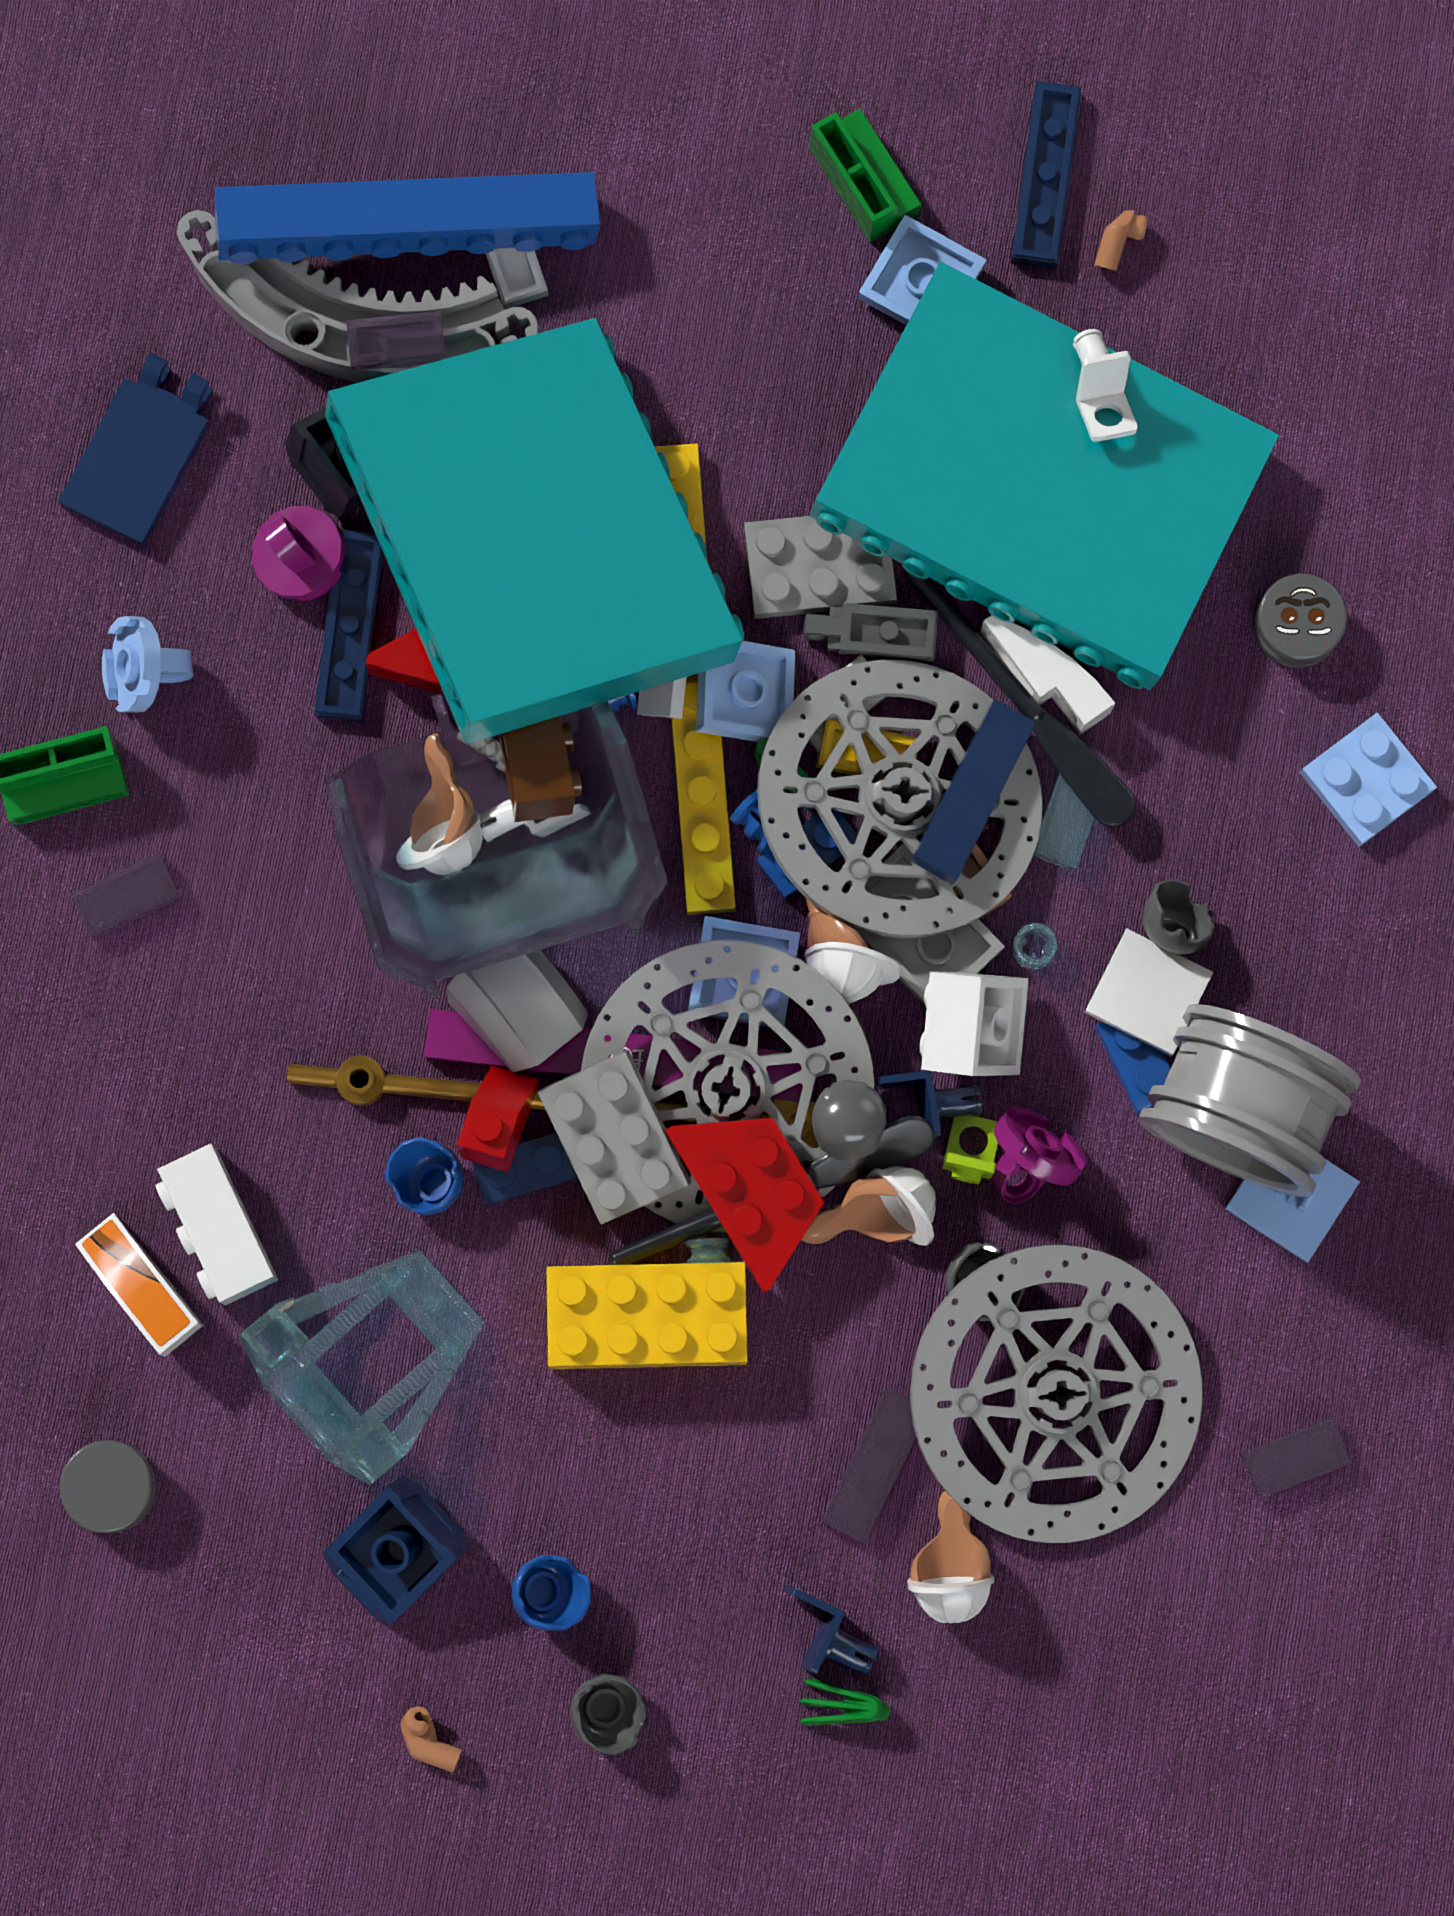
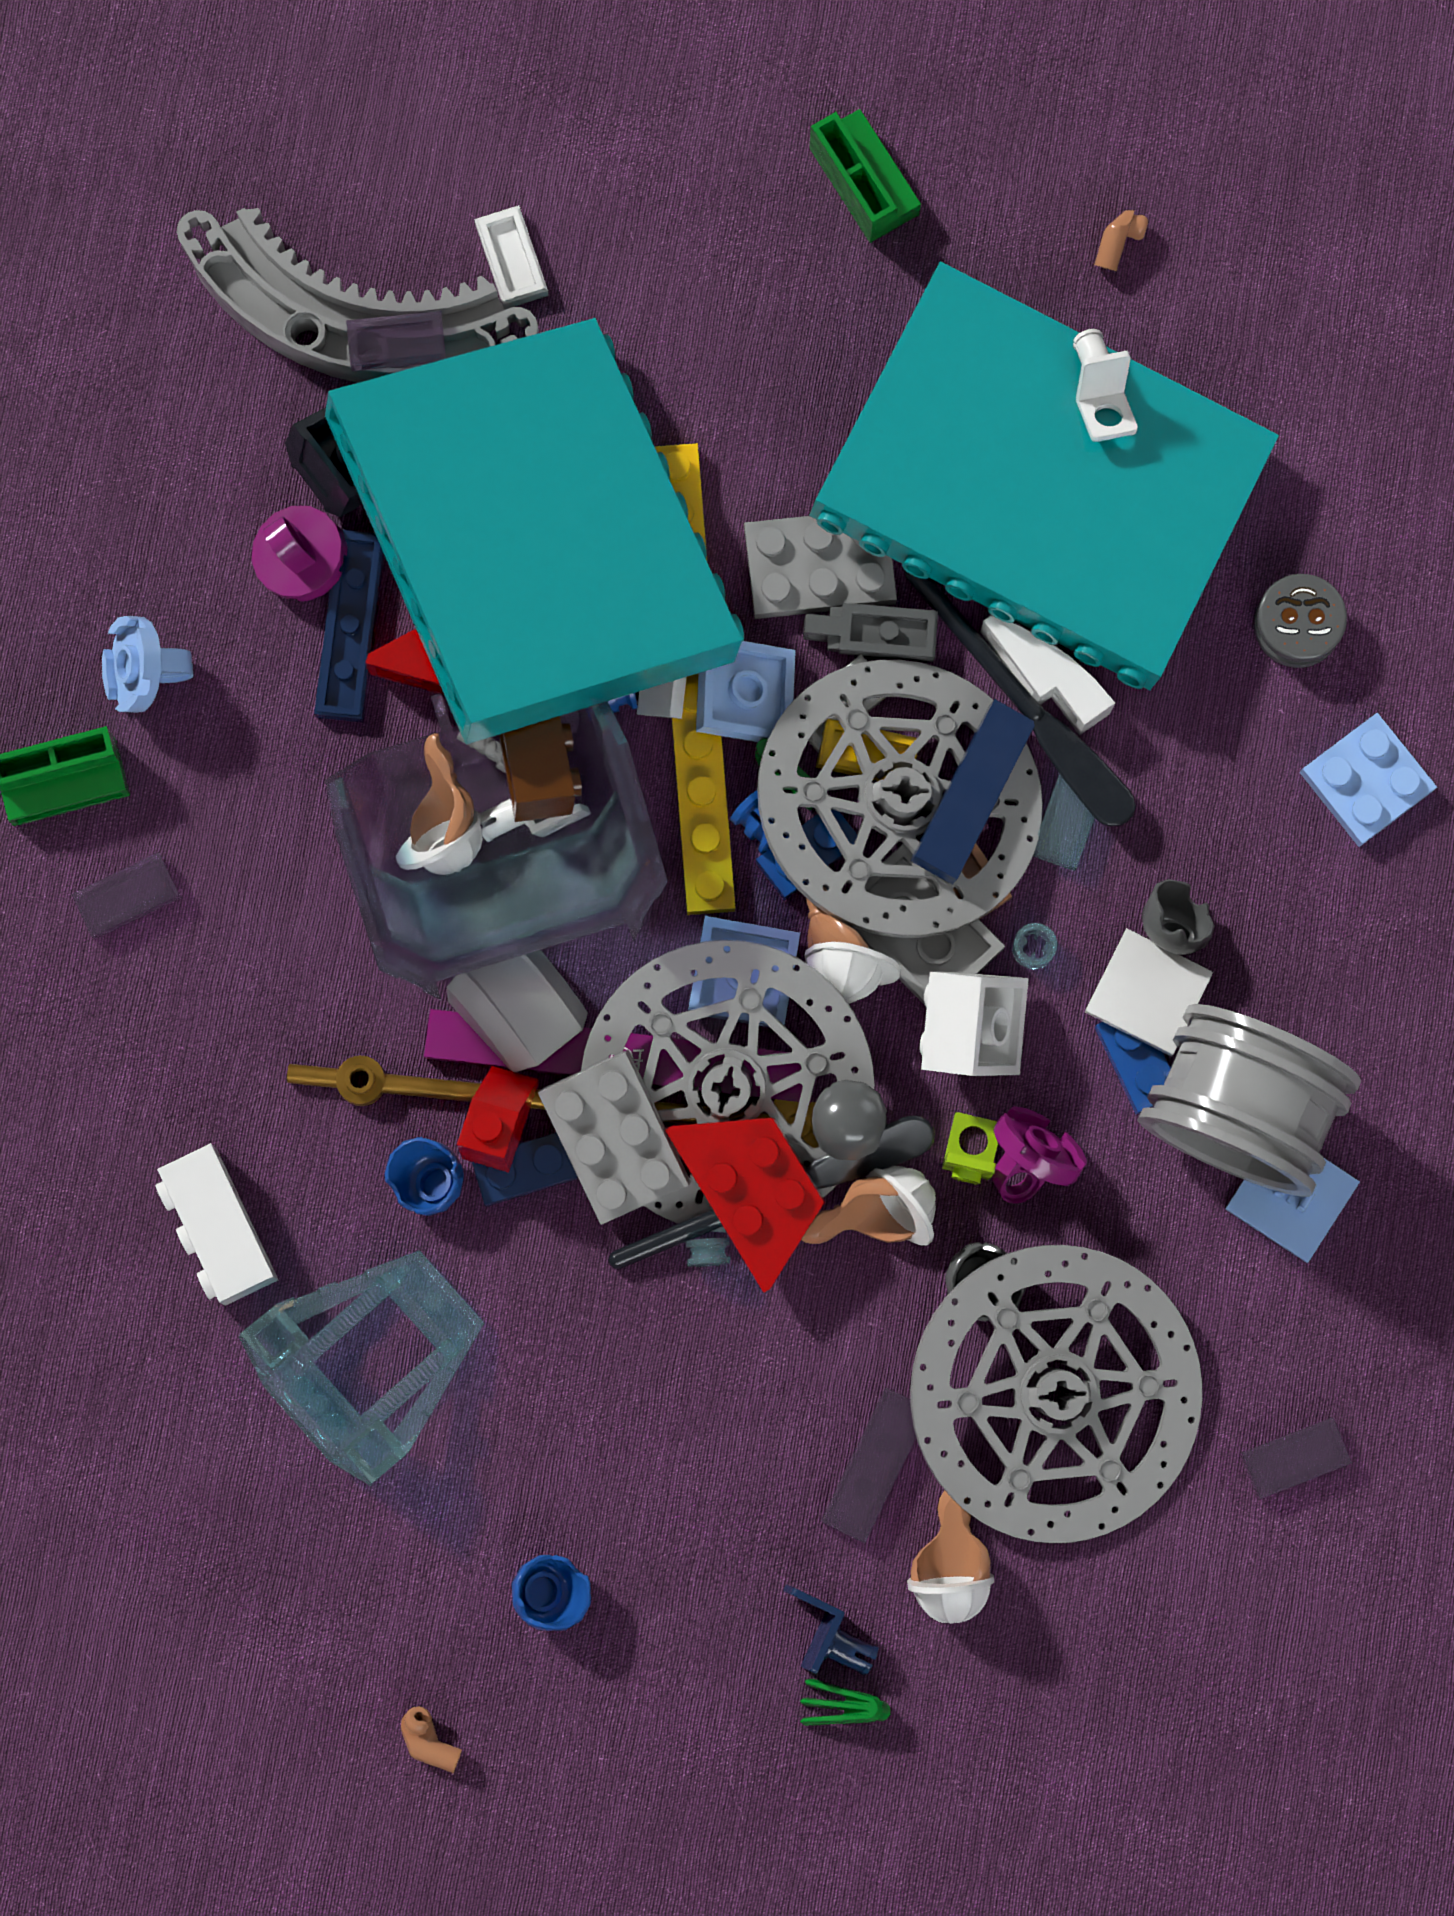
(108, 1487): dark grey head -> none
(138, 1285): slope -> none
(139, 453): dark blue tile -> none
(396, 1550): dark blue slope -> none
(406, 217): blue brick -> none
(607, 1714): dark grey hair -> none
(646, 1315): yellow brick -> none
(909, 264): light blue plate -> none
(934, 1103): dark blue bracket -> none
(1046, 175): dark blue tile -> none

